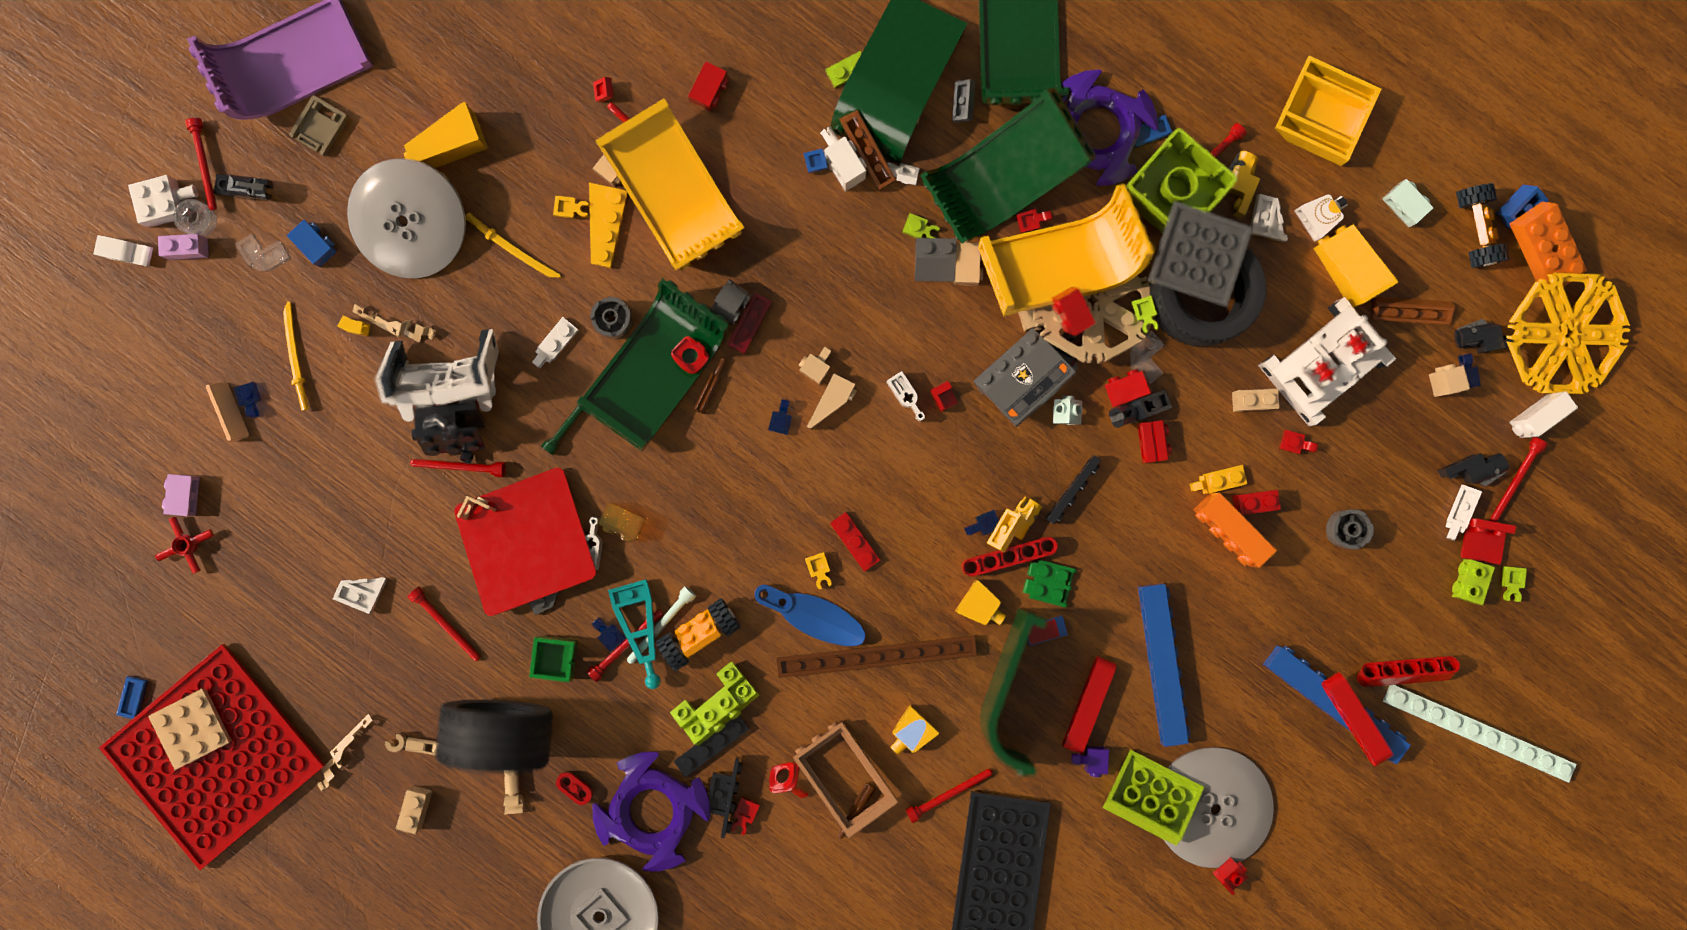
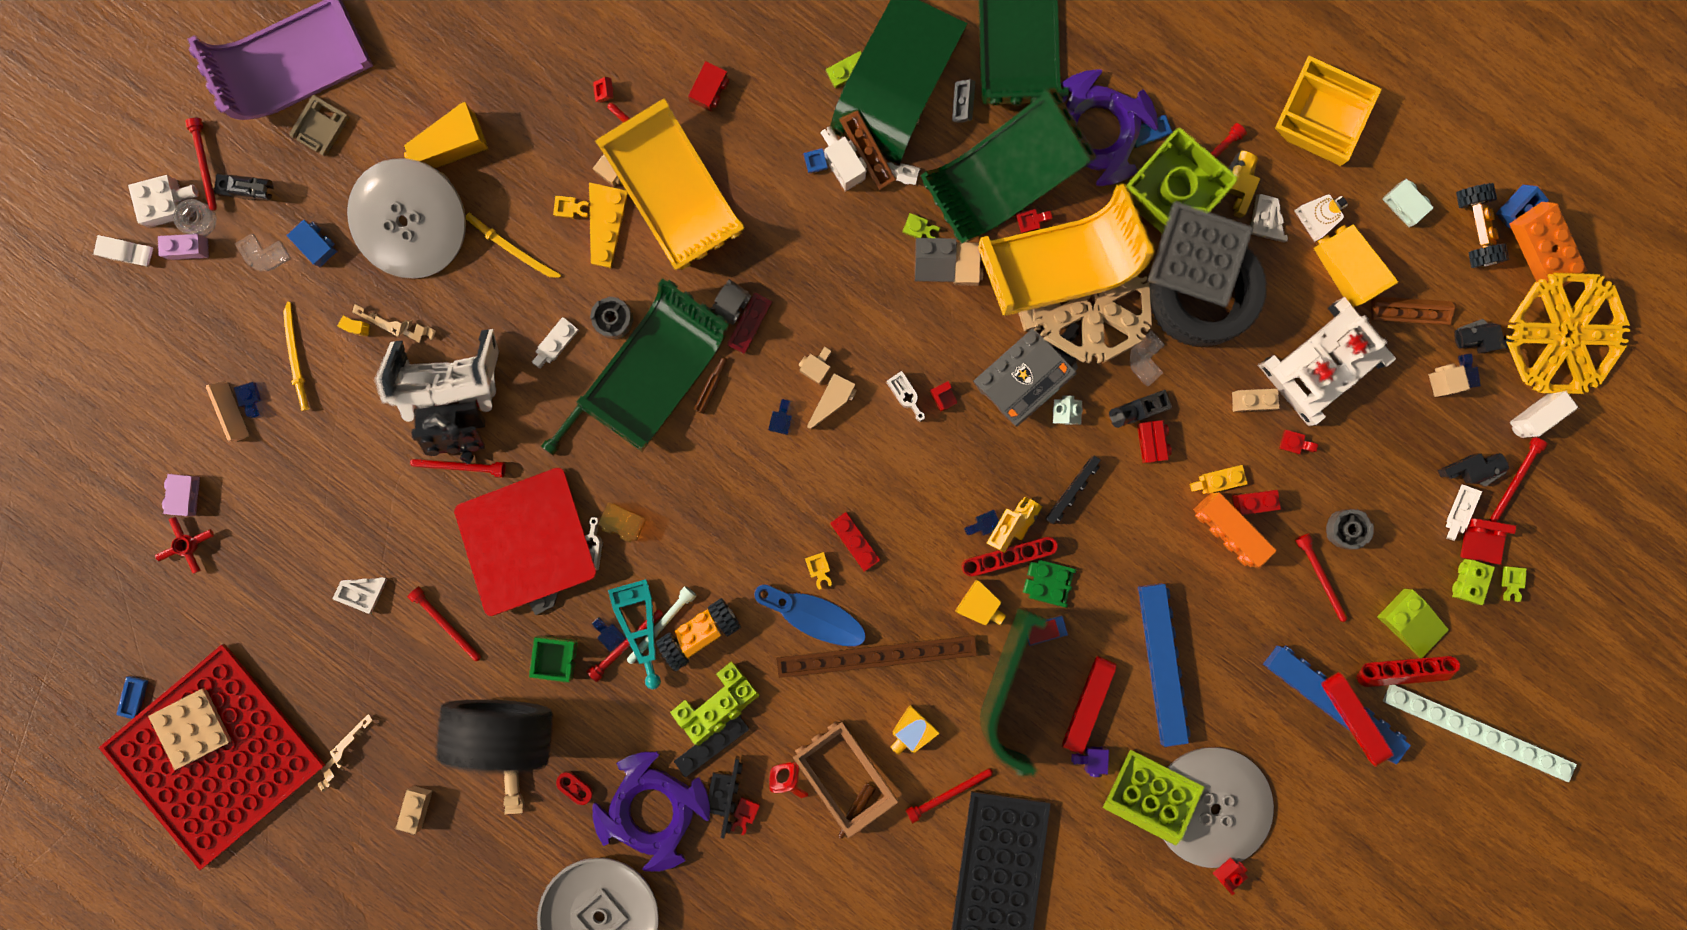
(411, 744): tan piece -> none
(470, 503): tan bracket -> none
(690, 343): red piece -> none
(1073, 311): red brick -> none
(1128, 388): red brick -> none
(1145, 310): lime plate -> none
(1305, 542): none -> red piece
(1413, 622): none -> lime slope

